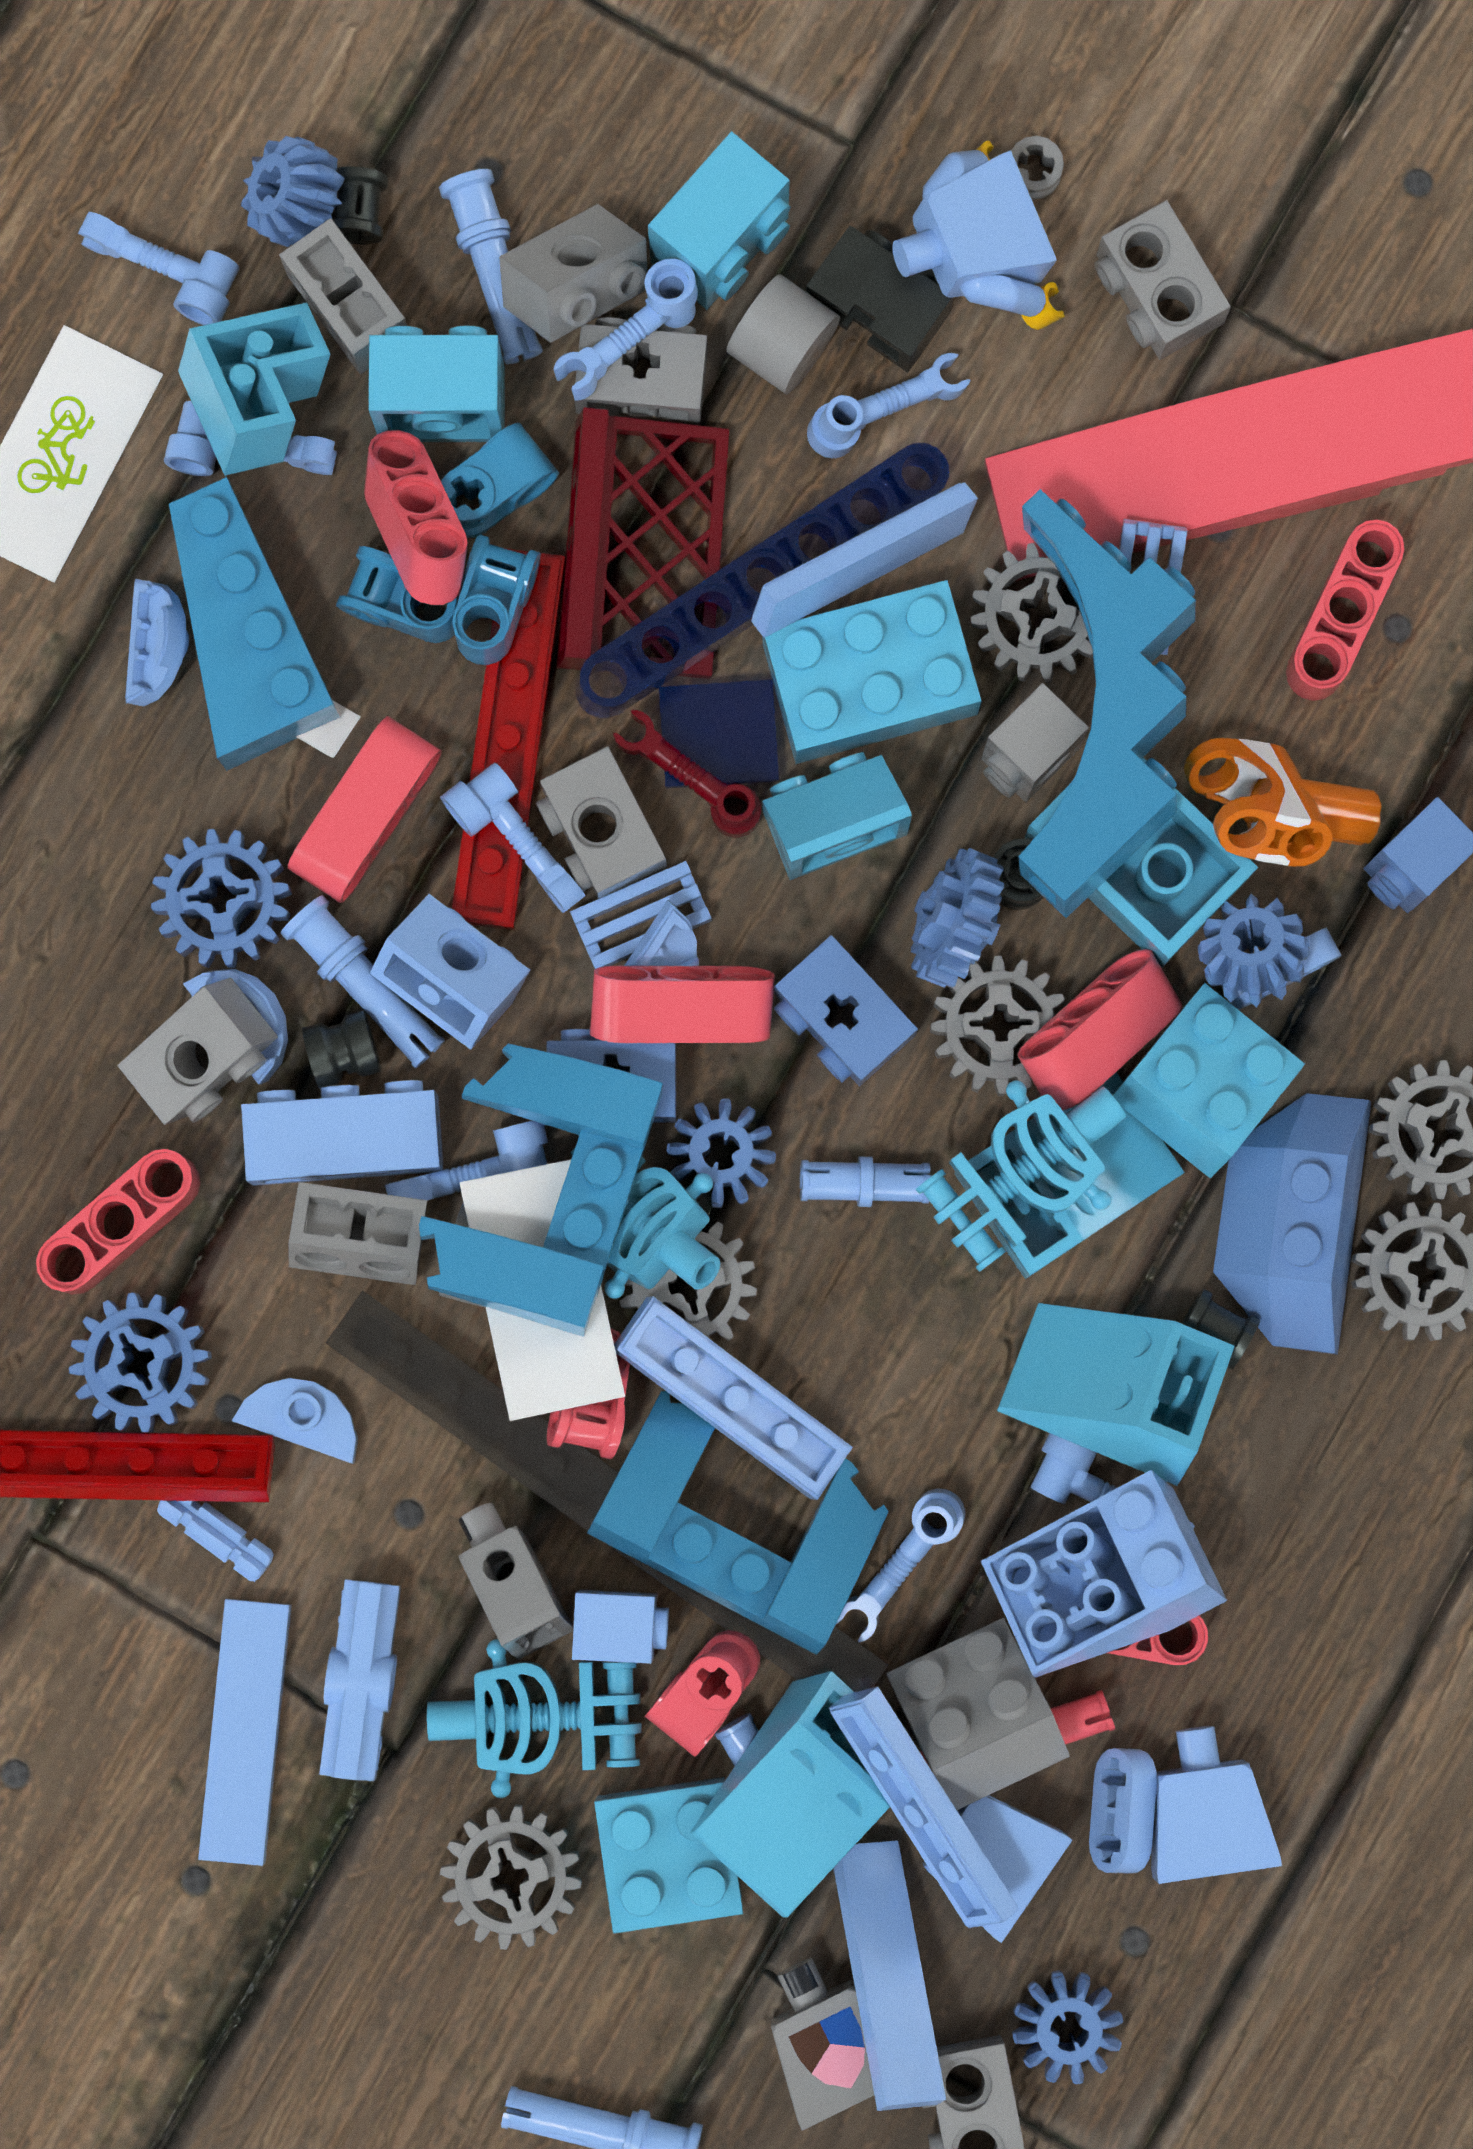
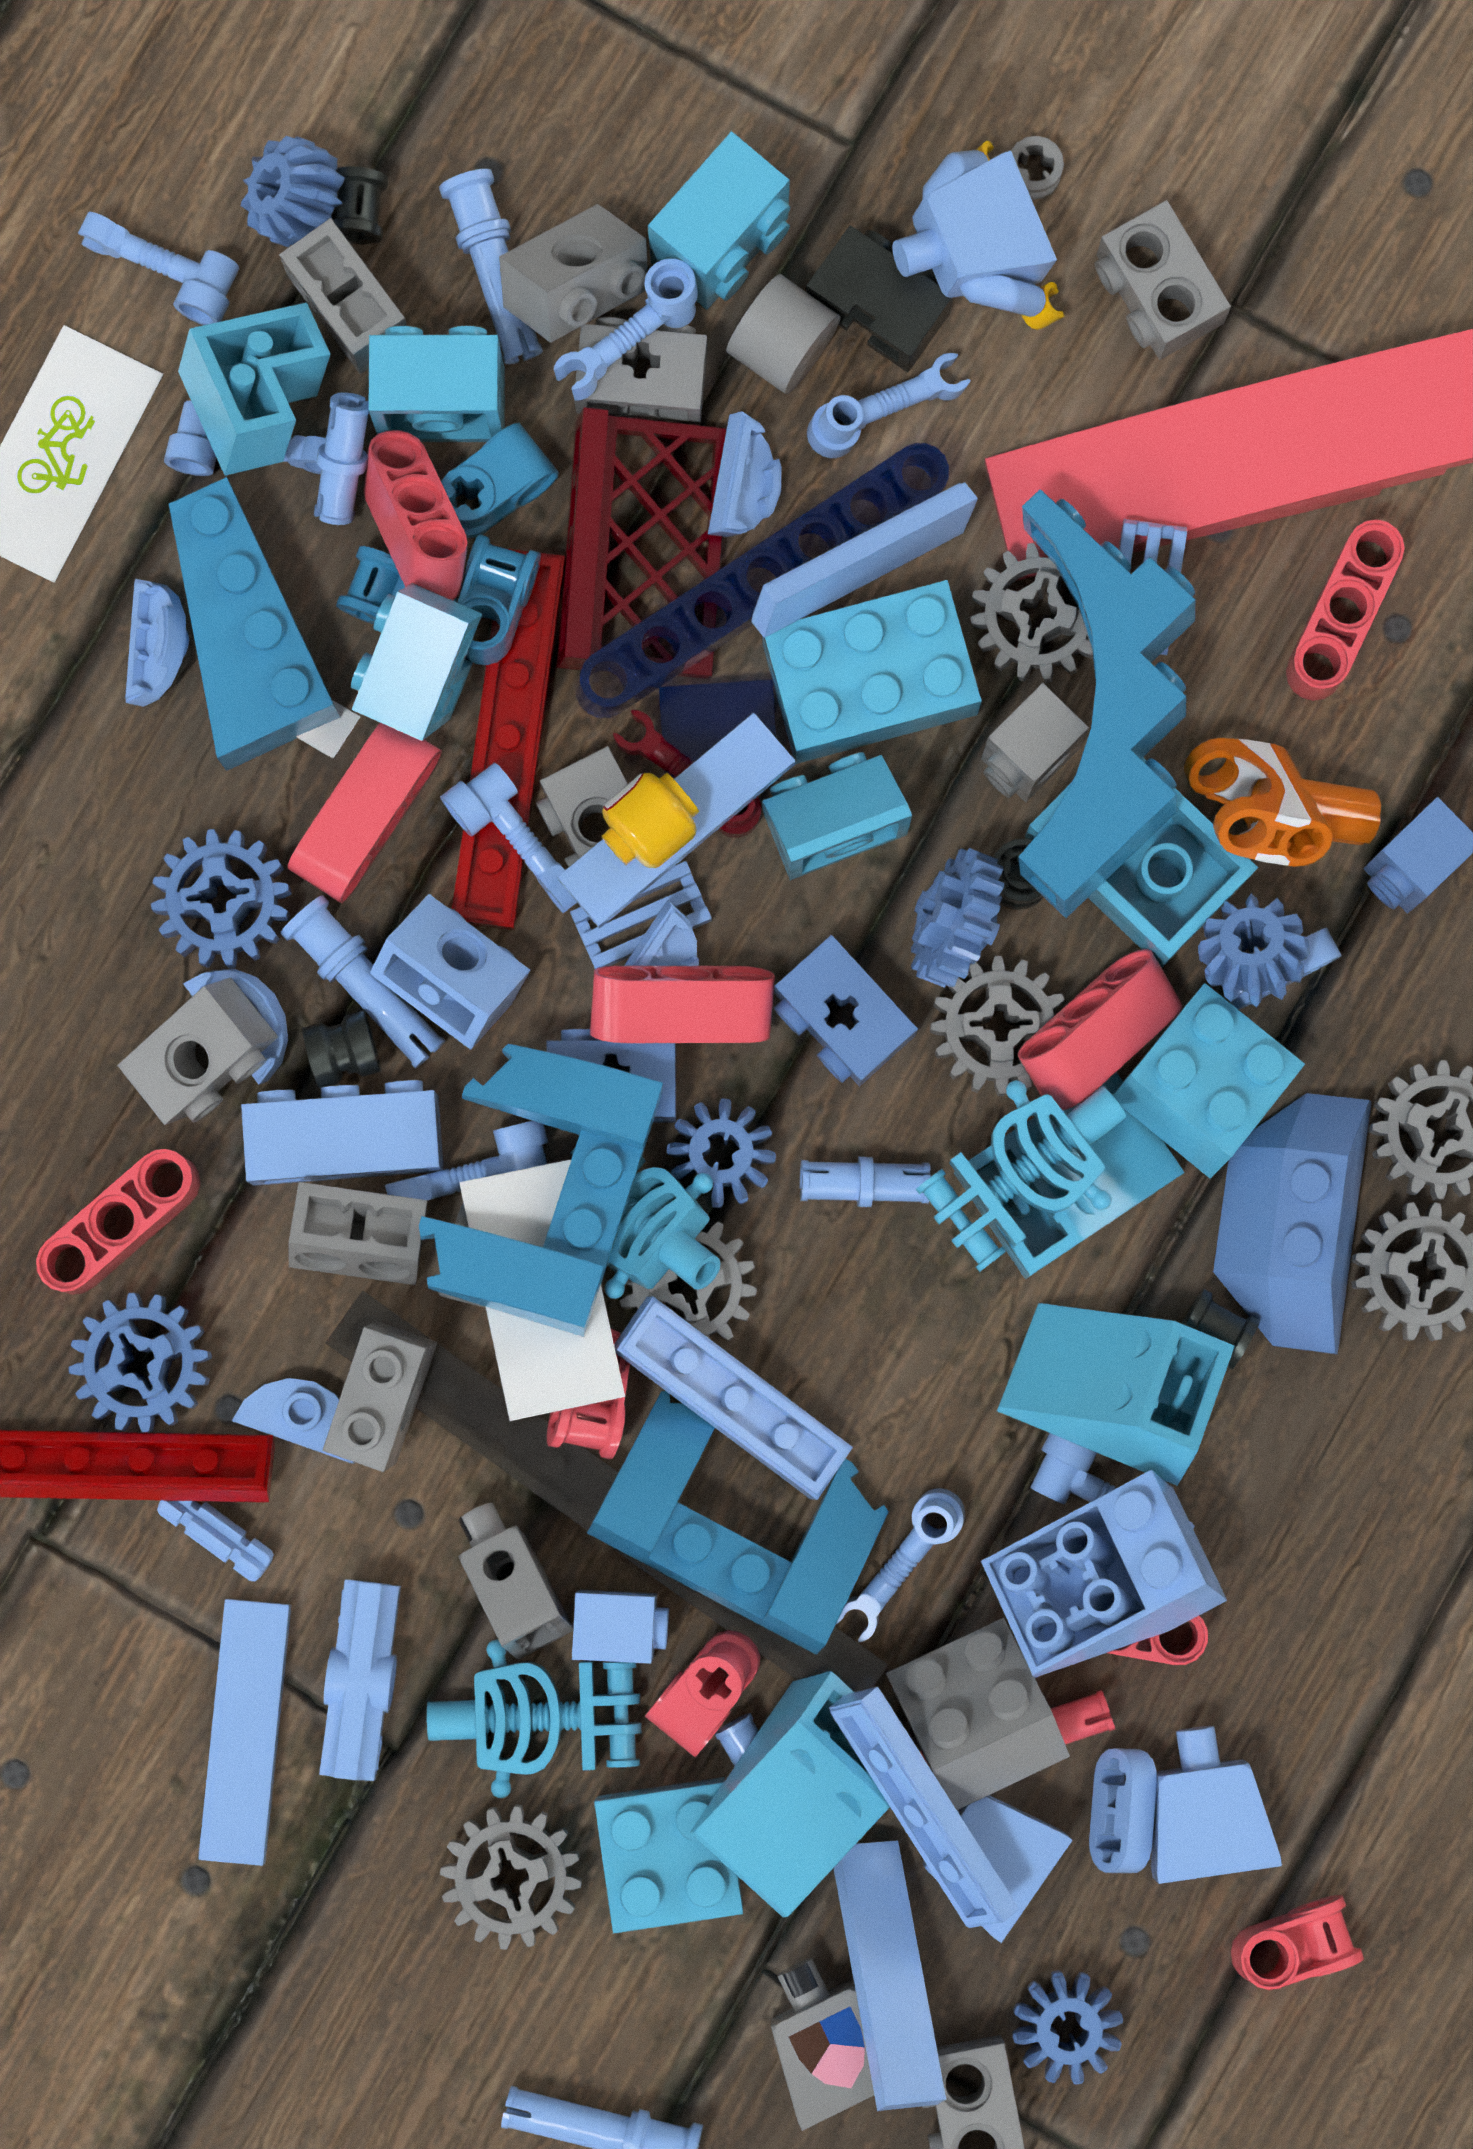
(342, 458): none -> light blue pin
(379, 1396): none -> light grey brick
(417, 661): none -> brick
(649, 820): none -> yellow head
(717, 784): none -> light blue tile
(746, 479): none -> light blue plate
(1301, 1944): none -> coral piece

